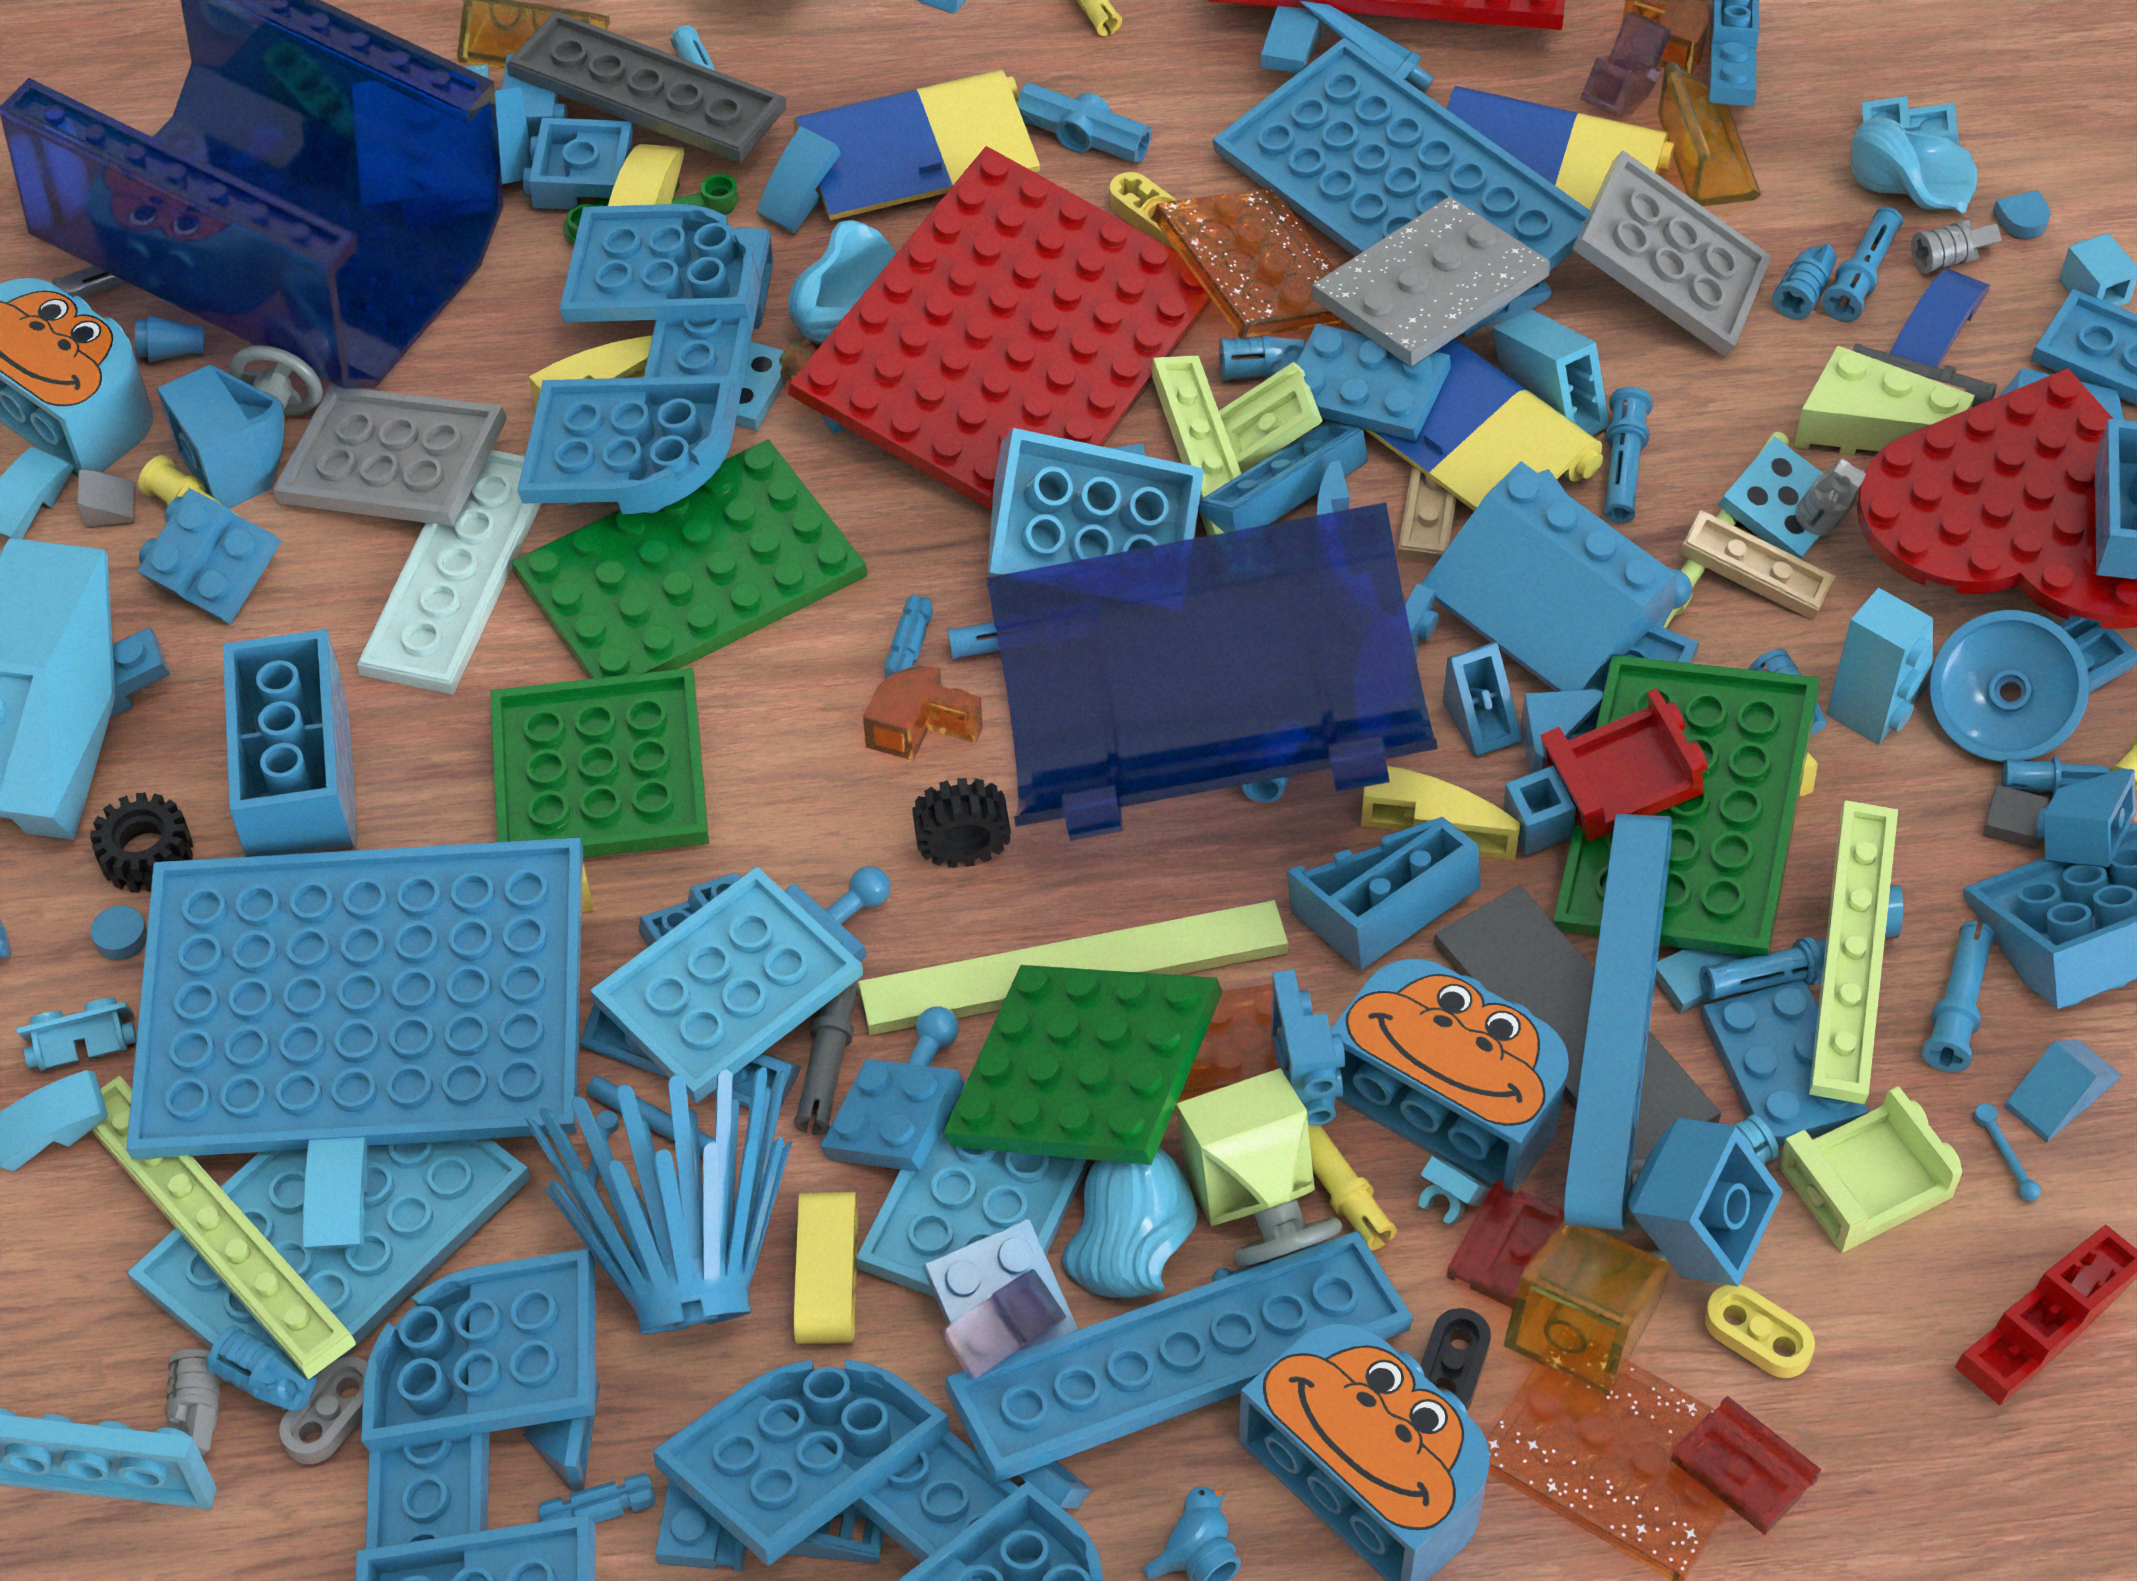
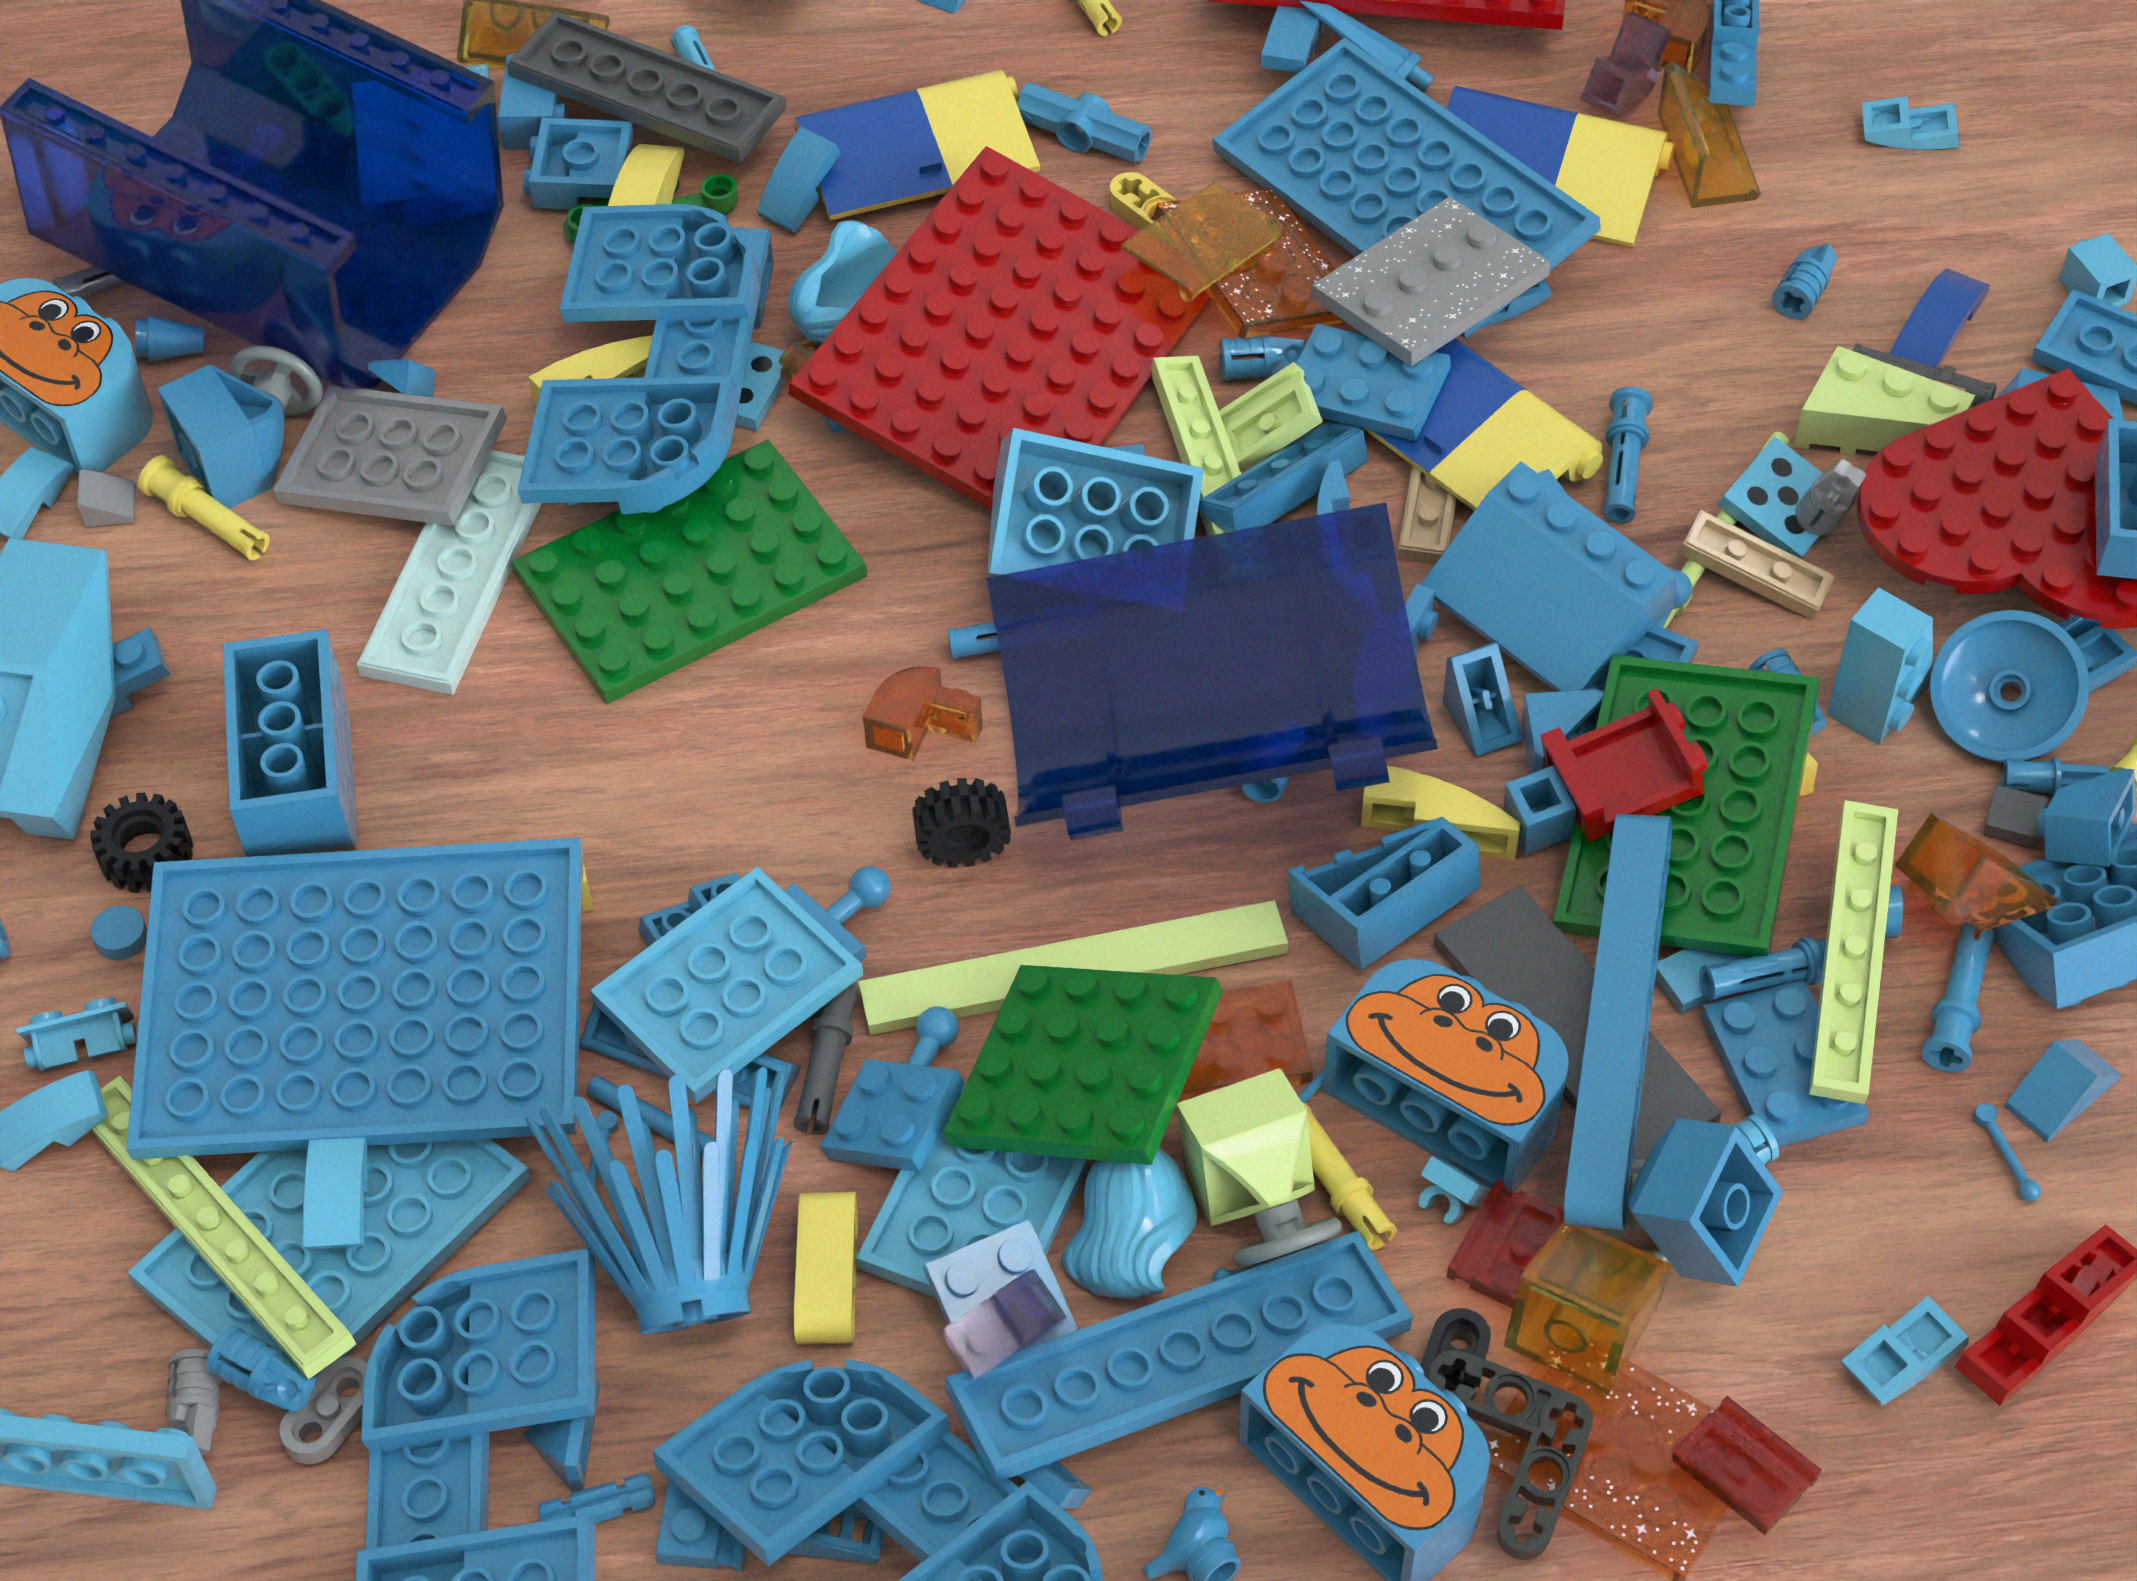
(207, 555): dark azure plate -> none
(405, 376): none -> dark azure slope
(512, 134): dark azure slope -> none
(601, 763): green plate -> none
(909, 635): dark azure axle -> none
(1204, 239): none -> clear yellow piece
(1306, 1048): dark azure plate -> none
(1531, 1424): none -> pearl dark grey beam
(1554, 366): medium azure slope -> none
(1672, 253): light grey plate -> none
(1761, 1330): light yellow plate -> none
(1872, 1171): yellowish green panel -> none
(1881, 231): dark azure pin -> none
(1906, 1352): none -> medium azure slope
(1923, 166): medium azure piece -> none
(1951, 245): light grey hinge -> none
(1969, 878): none -> clear orange slope
(2023, 214): dark azure tile -> none

